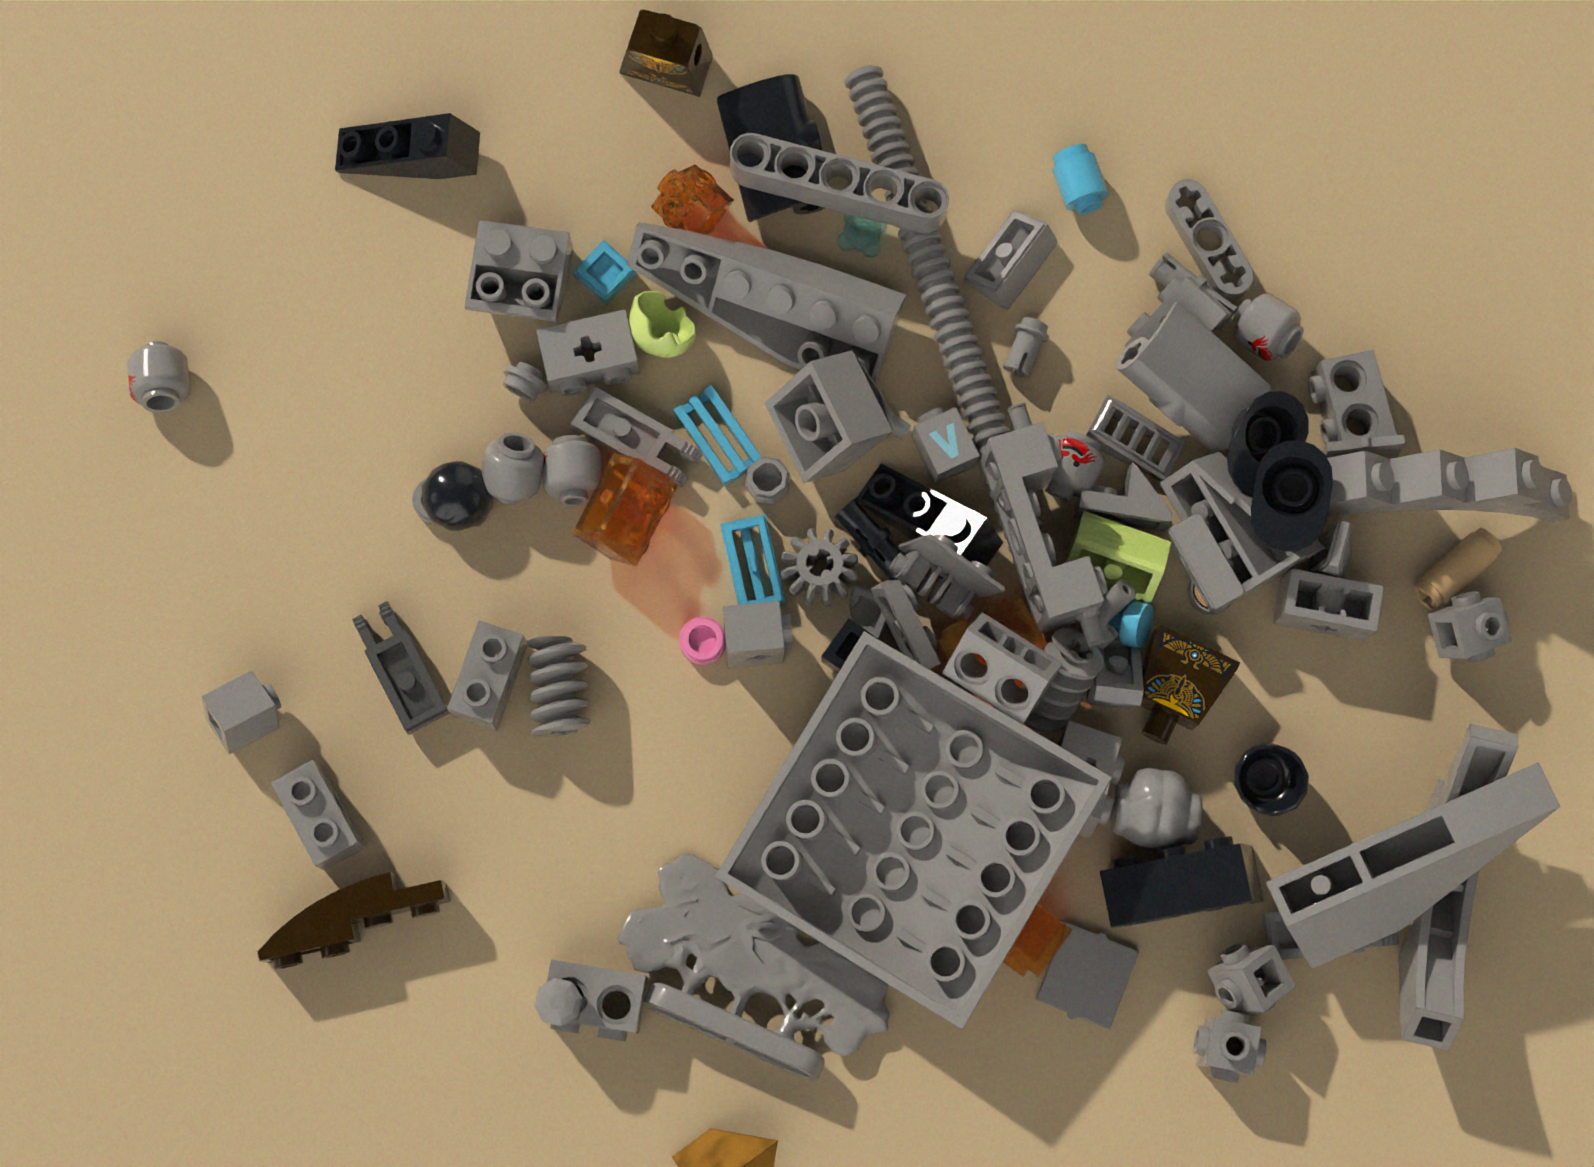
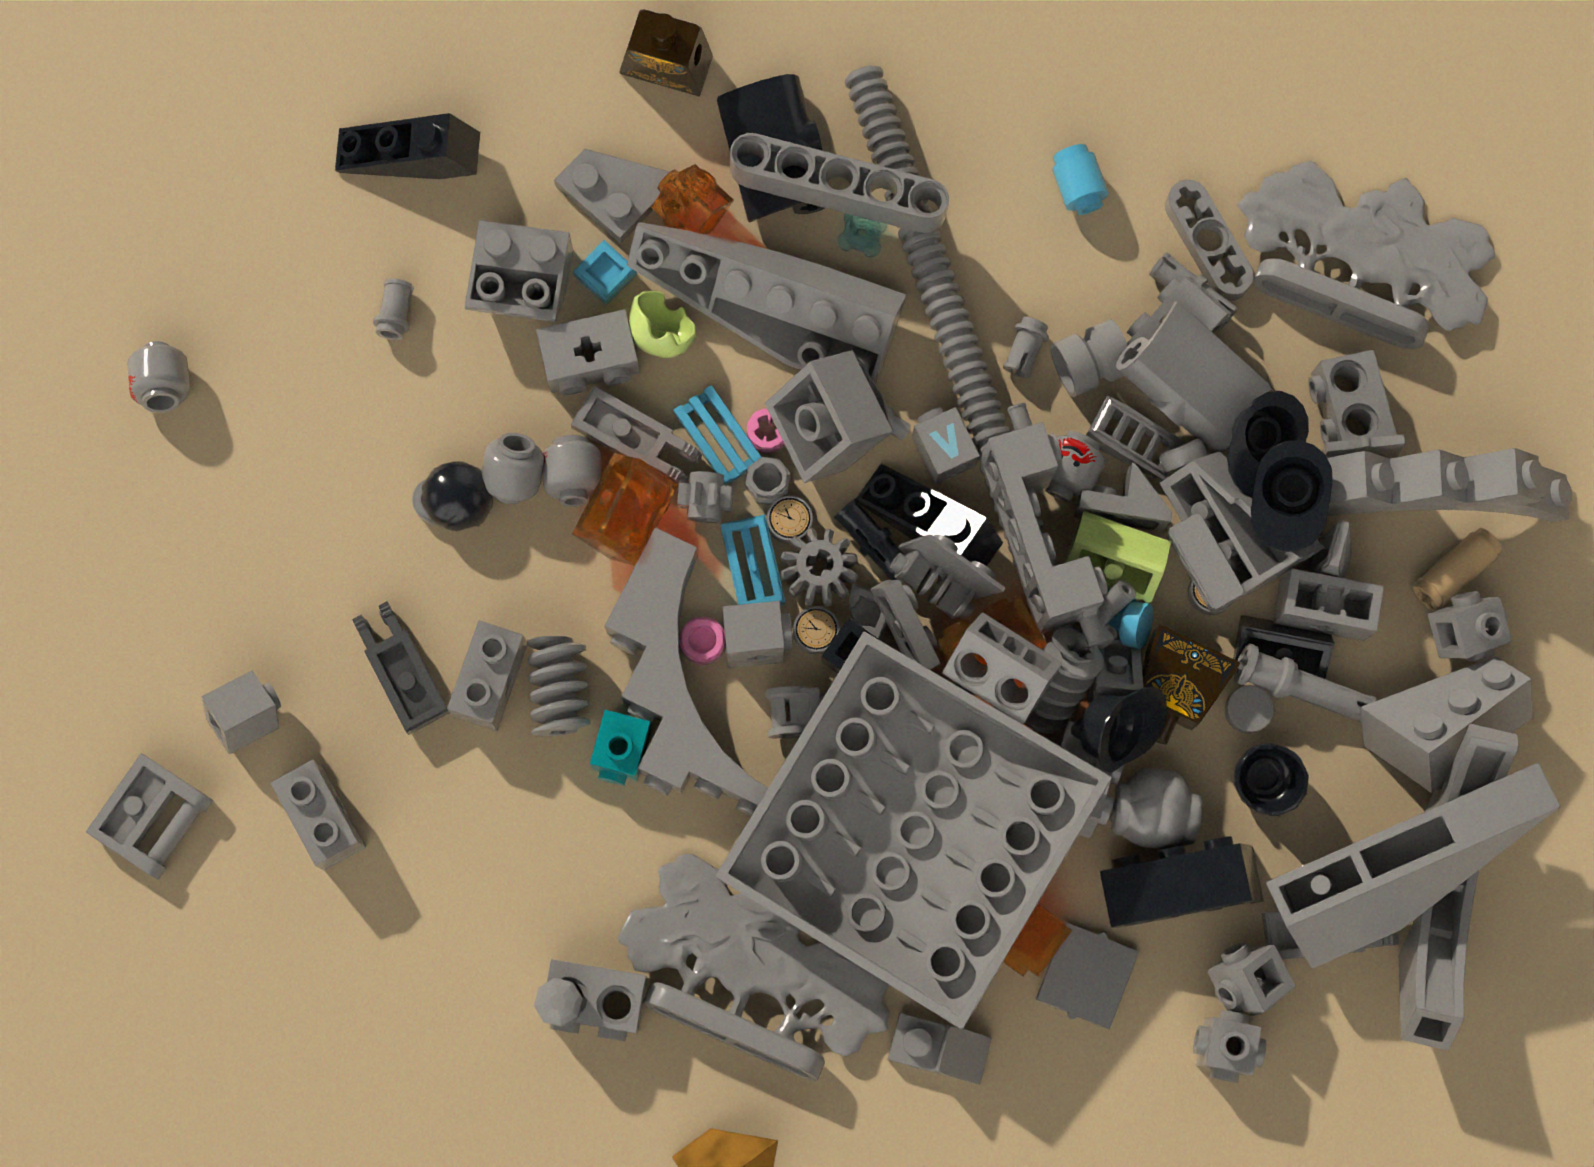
(137, 806): none -> light grey plate
(333, 920): dark brown slope -> none
(394, 308): none -> light grey pin
(524, 381): light grey plate -> none
(611, 190): none -> light grey wing
(620, 747): none -> teal brick
(649, 621): none -> light grey arch
(705, 497): none -> light grey gear
(753, 429): none -> bright pink bush
(789, 518): none -> tile
(802, 705): none -> light grey connector
(815, 629): none -> tile
(939, 1048): none -> light grey slope
(1011, 259): light grey slope -> none
(1087, 359): none -> light grey wheel
(1121, 726): none -> black piece
(1182, 454): none -> light grey tile
(1249, 709): none -> light grey tile
(1268, 327): light grey head -> none
(1285, 679): none -> light grey pin
(1307, 648): none -> black slope
(1381, 243): none -> light grey plant
(1426, 724): none -> light grey wedge

